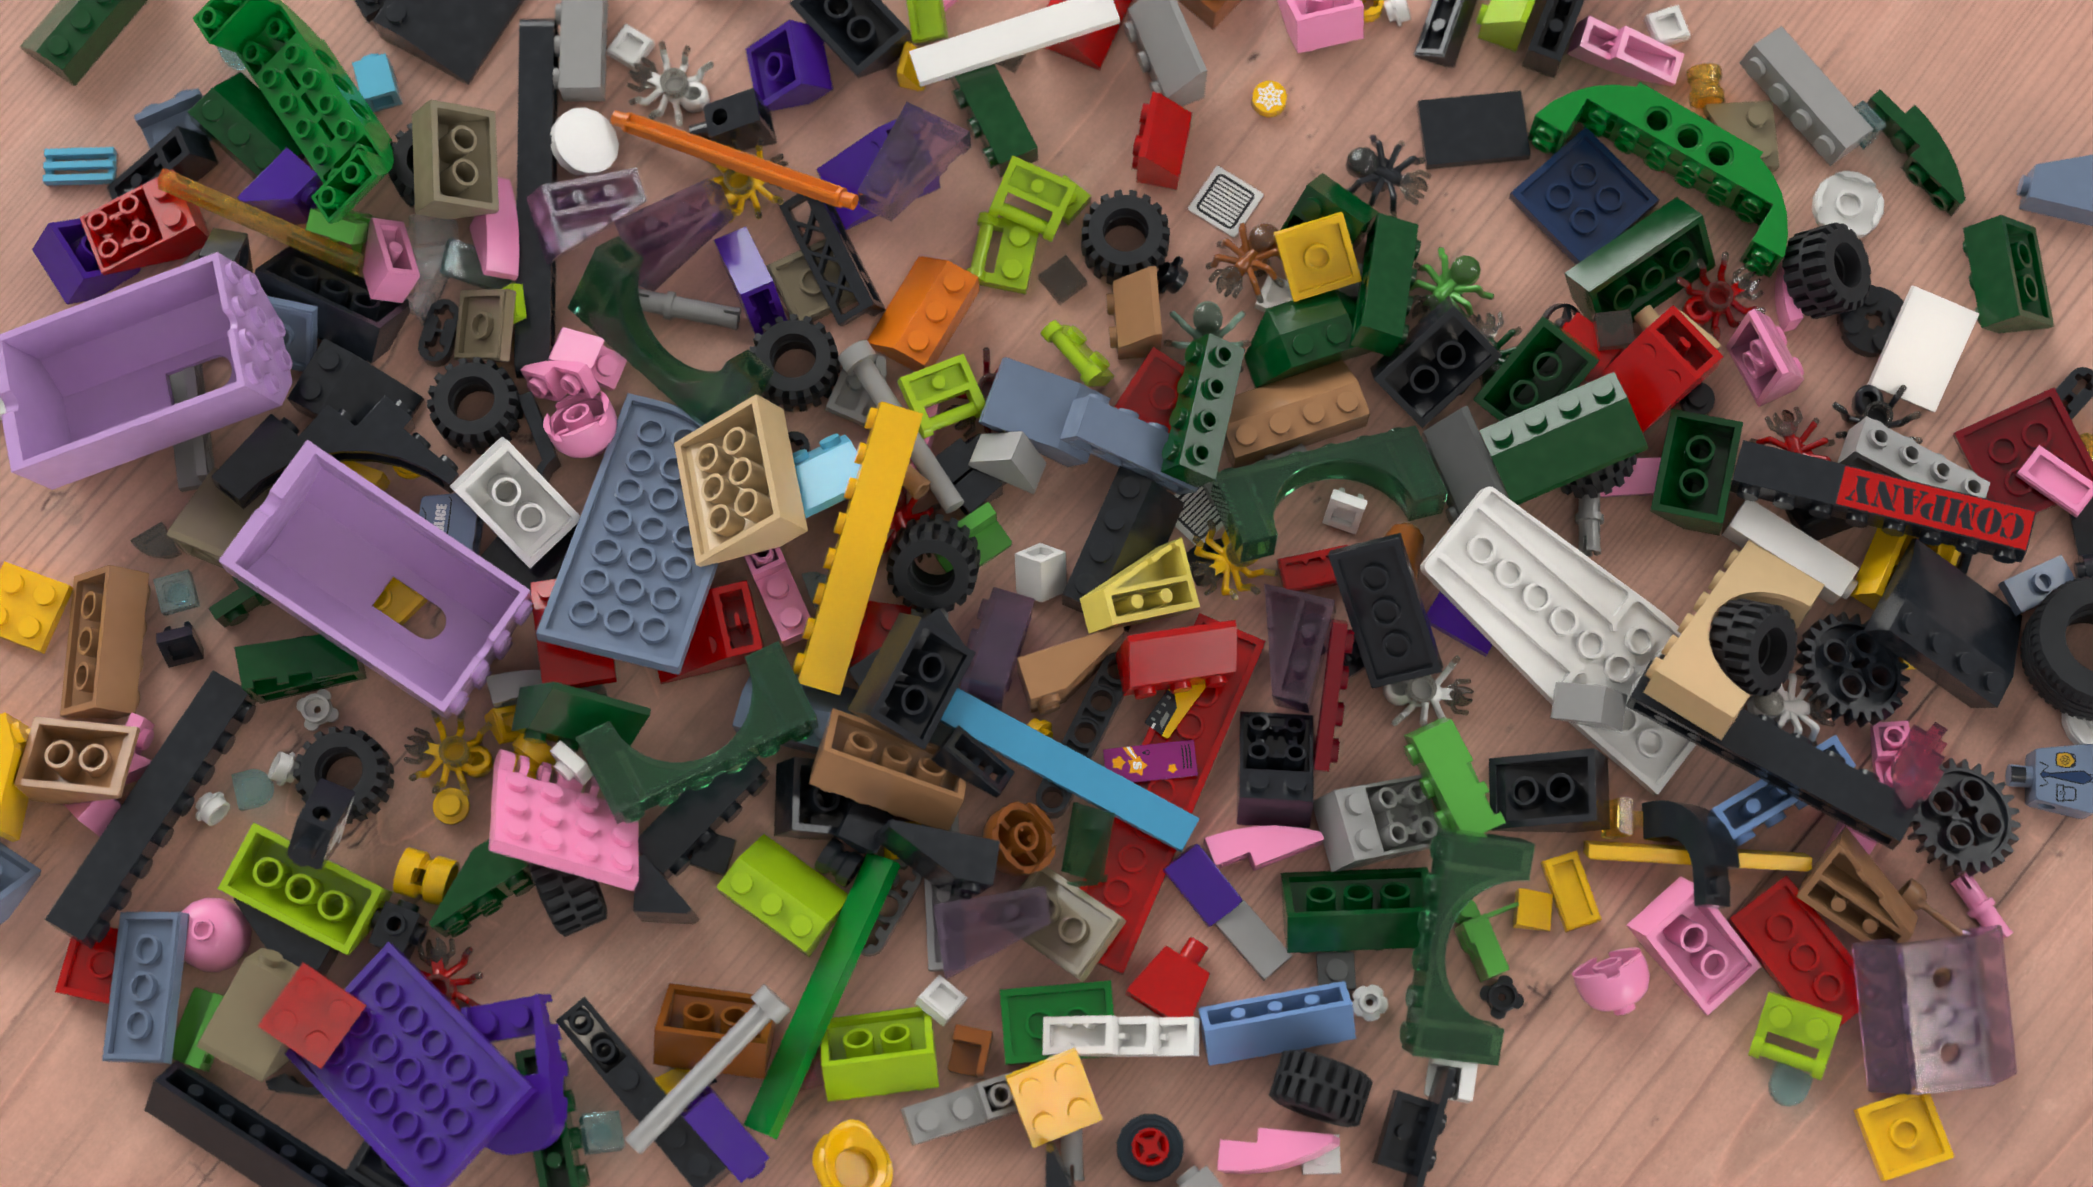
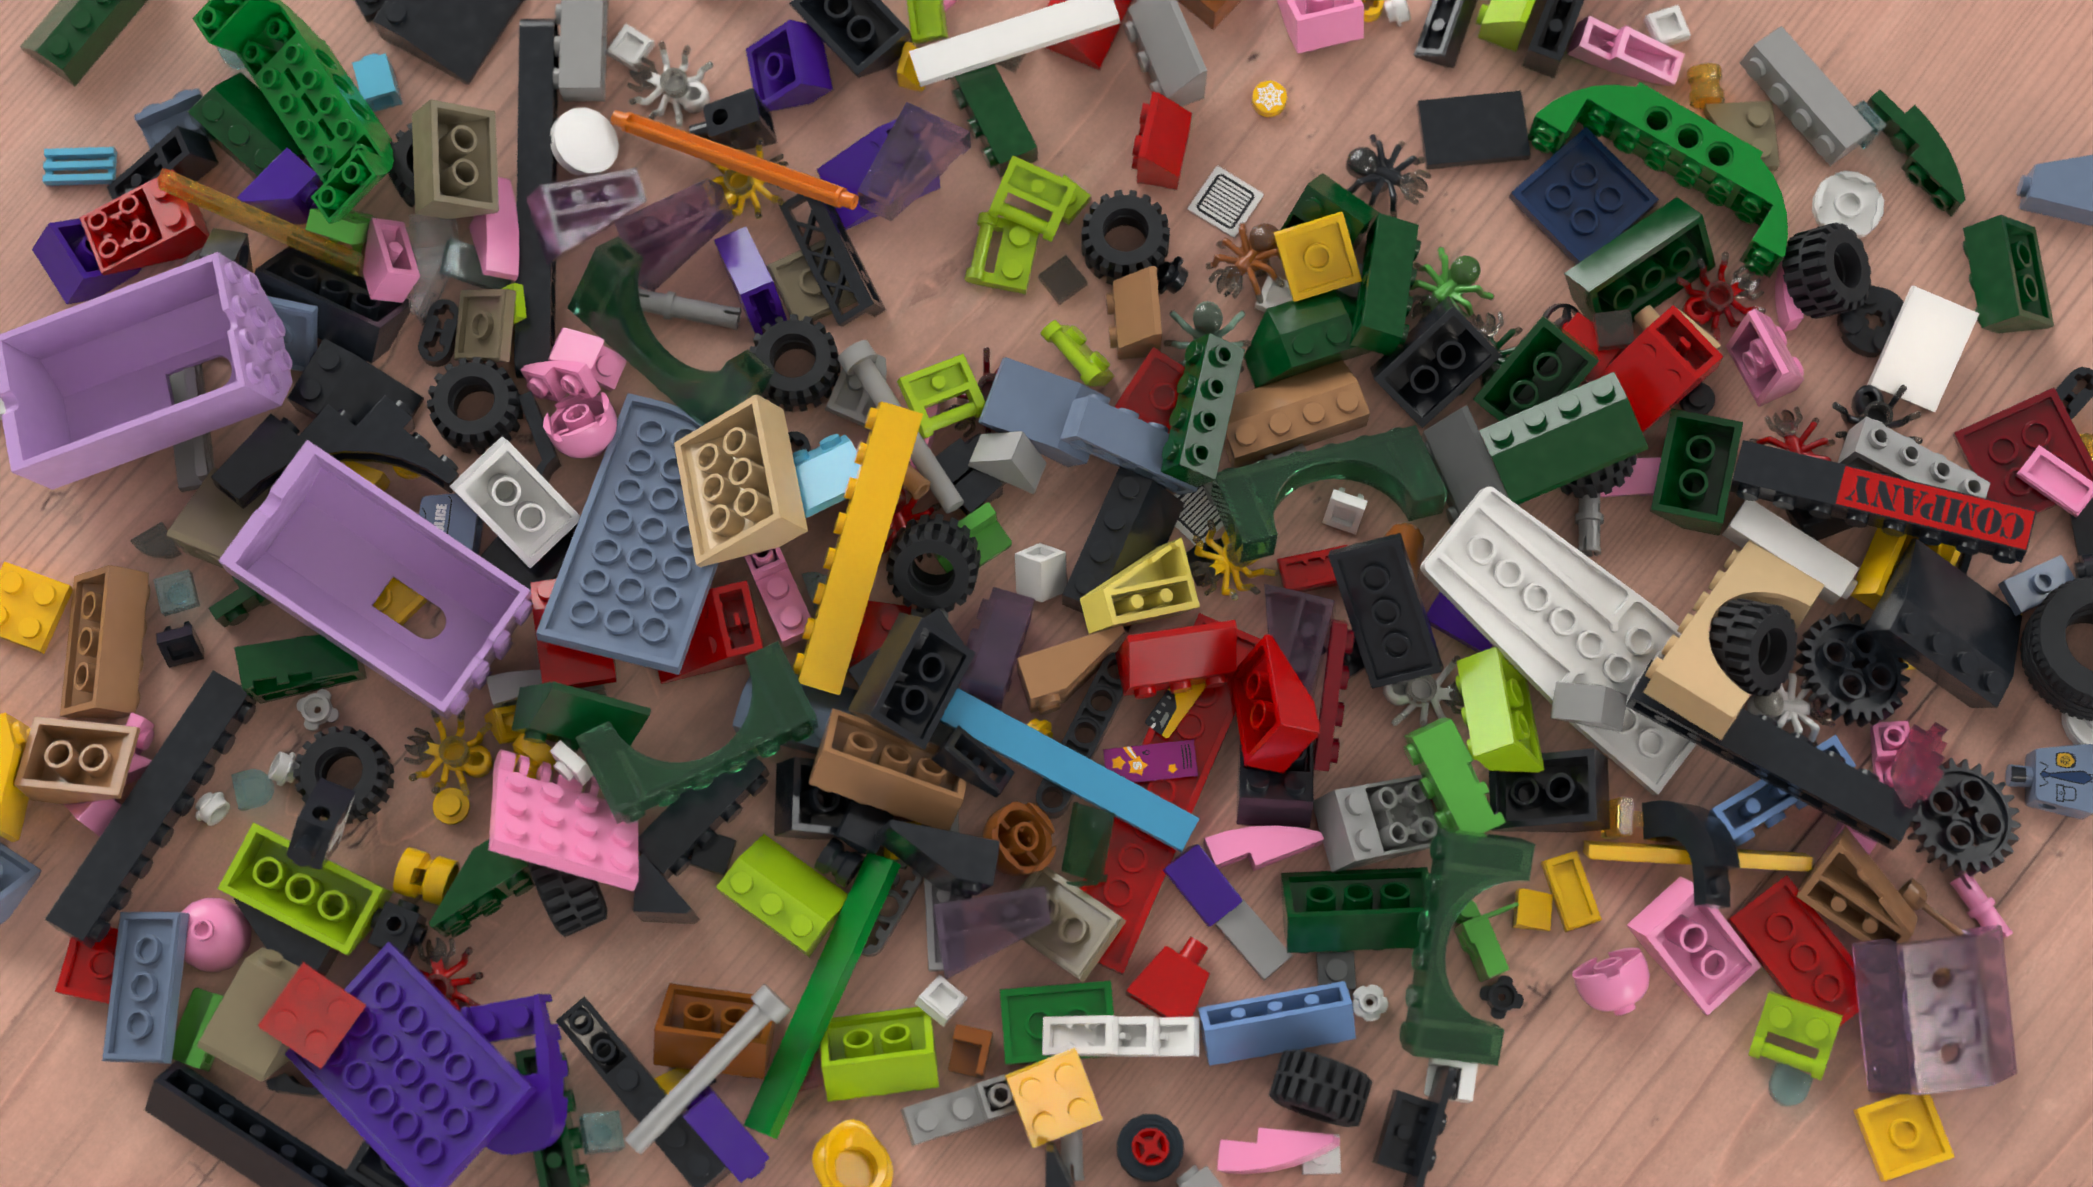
(924, 313): orange slope -> none
(1272, 709): none -> red slope
(1498, 713): none -> lime slope

